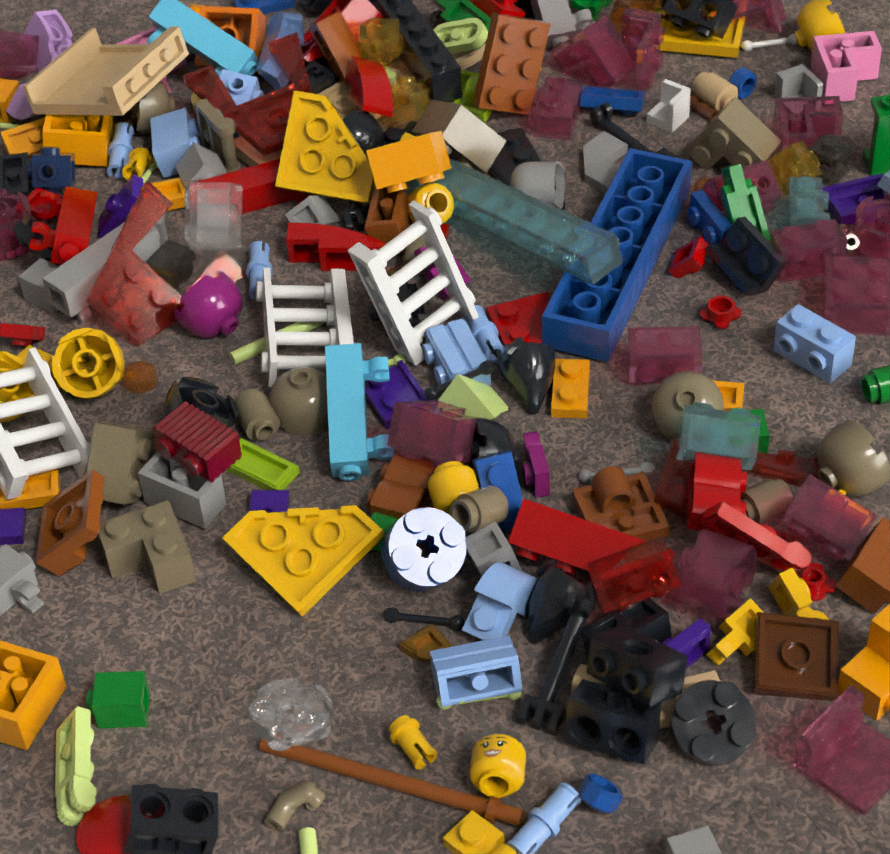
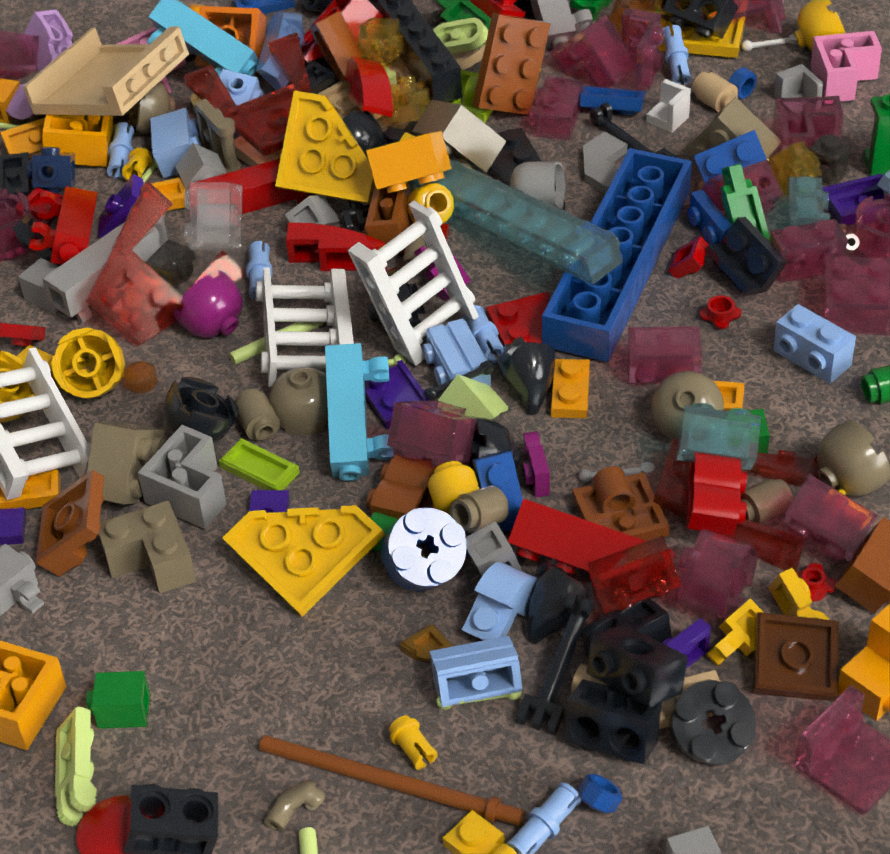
(197, 442): dark red brick -> none
(308, 722): clear plate -> none
(392, 615): black hinge -> none
(498, 765): yellow head -> none
(676, 55): none -> light blue pin
(703, 109): reddish brown pin -> none
(739, 150): none -> blue plate
(771, 549): hinge -> none

